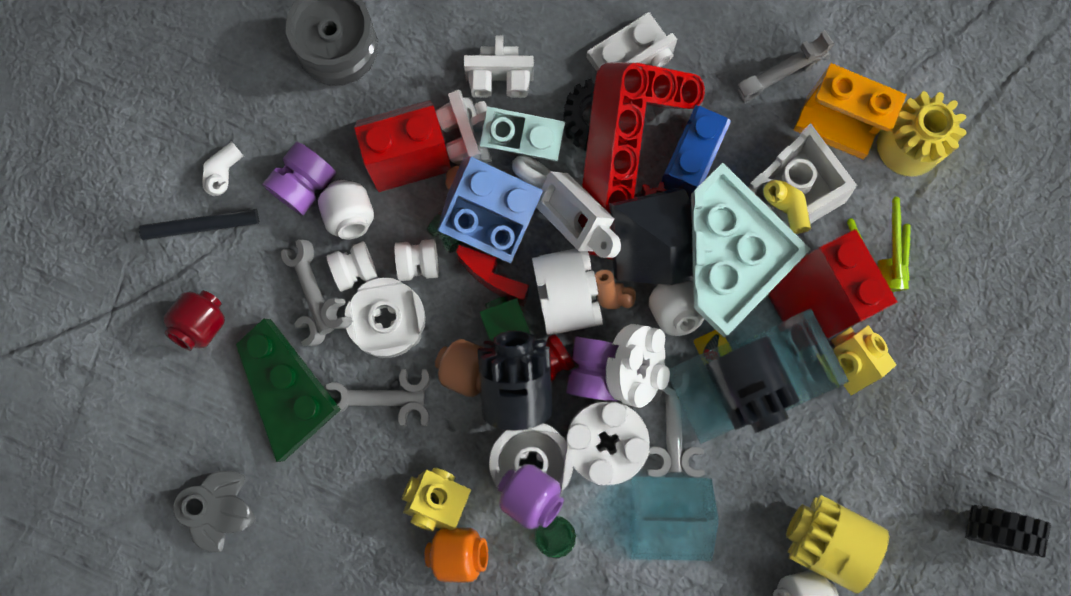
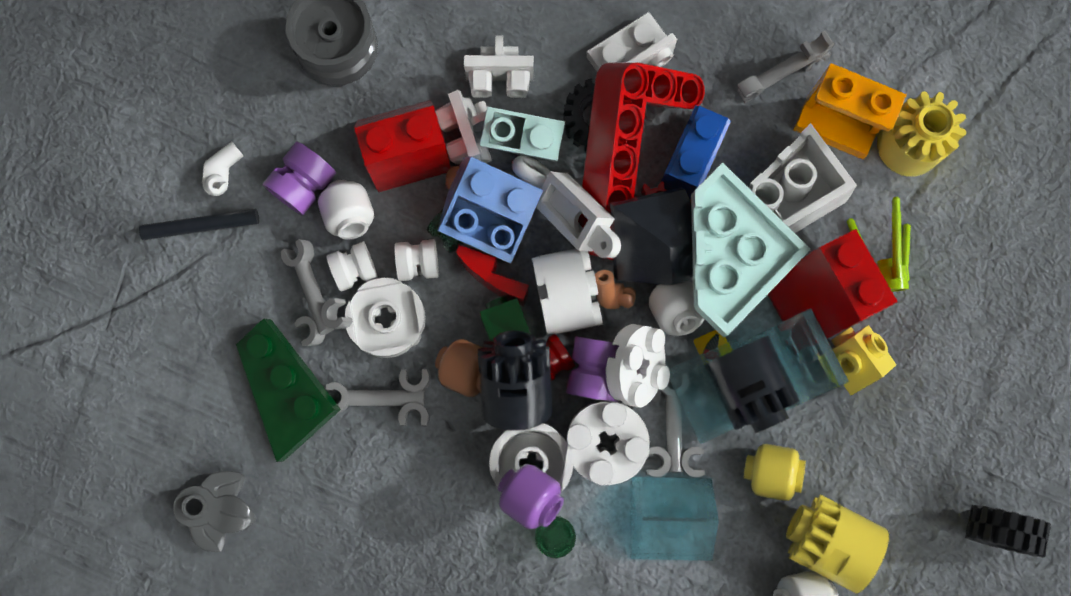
(194, 320): dark red head -> none
(448, 496): light yellow brick -> none
(457, 555): orange head -> none
(775, 472): none -> light yellow head
(791, 202): light yellow arm -> none

